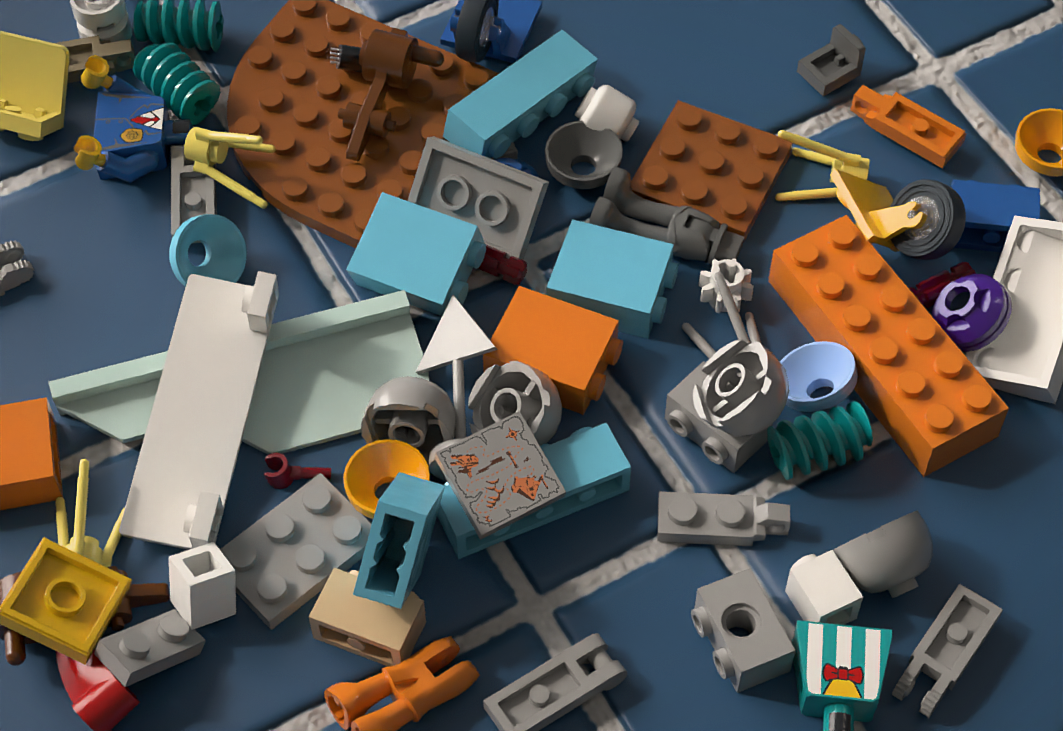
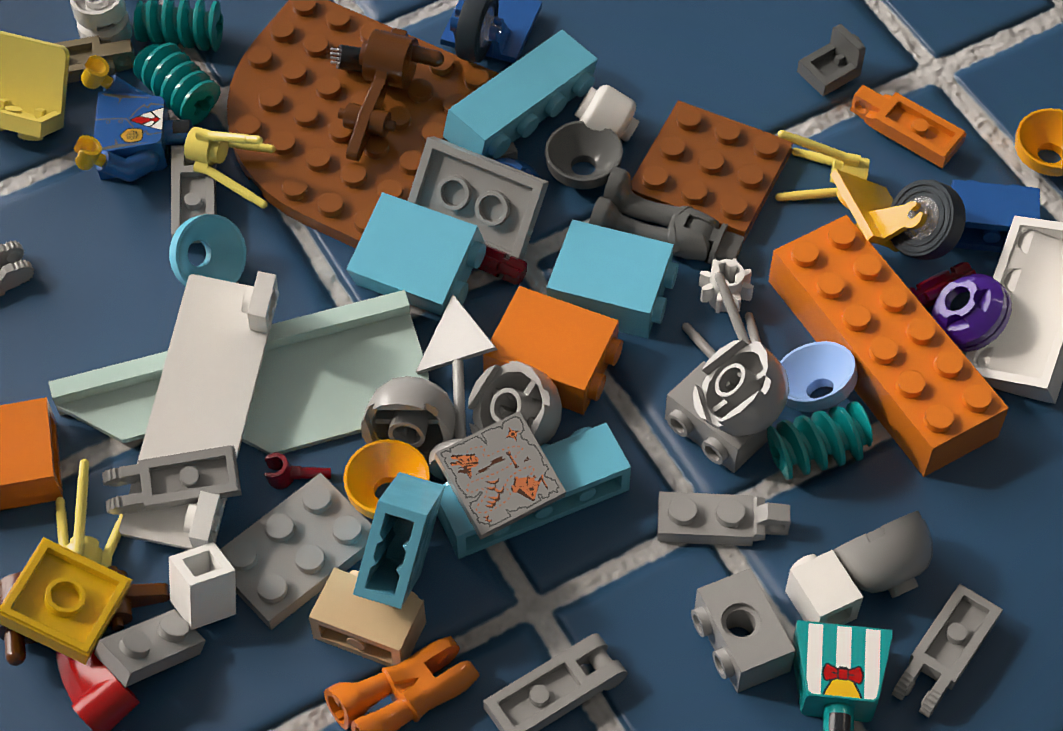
(175, 479): none -> light grey hinge

